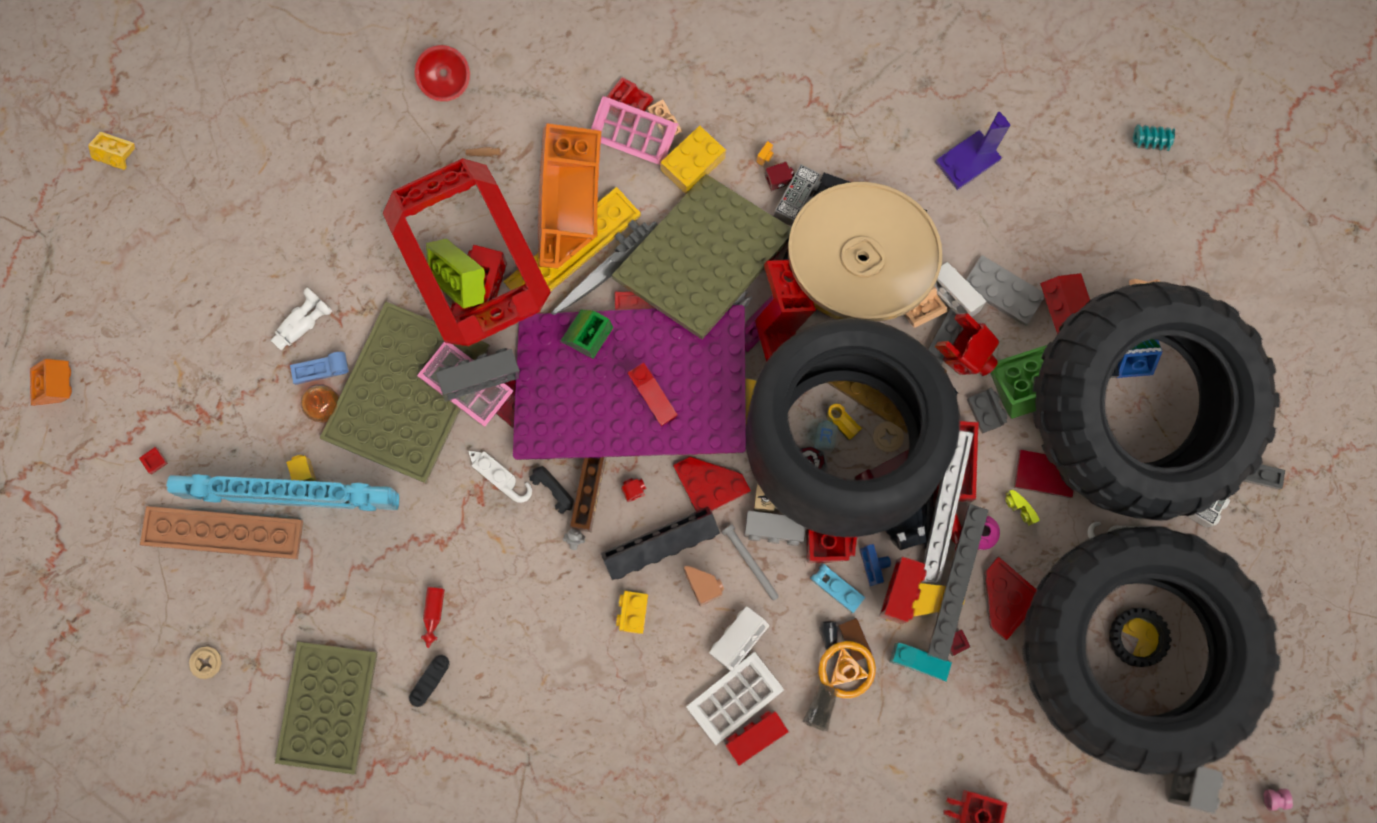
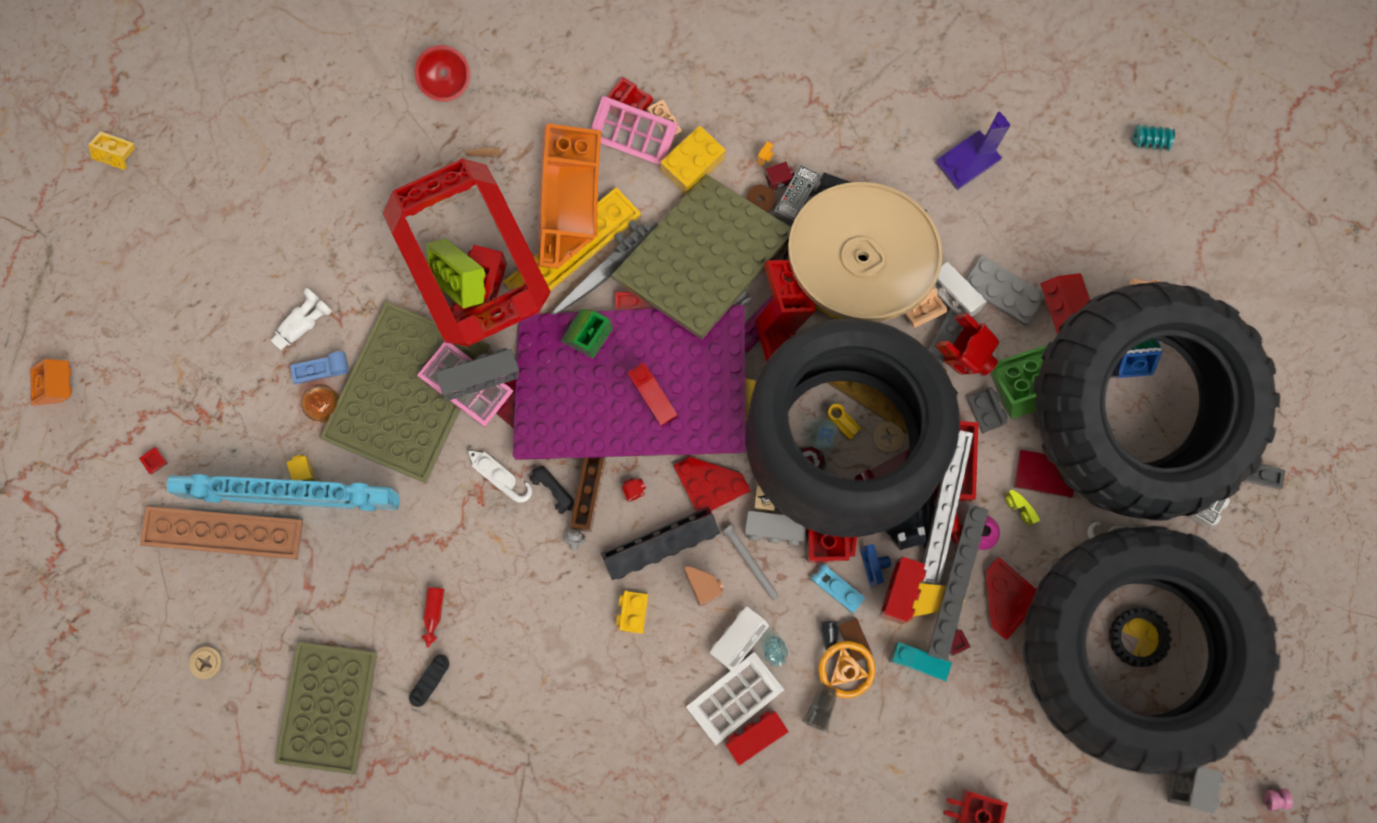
(764, 192): none -> reddish brown piece
(776, 651): none -> clear light blue rock

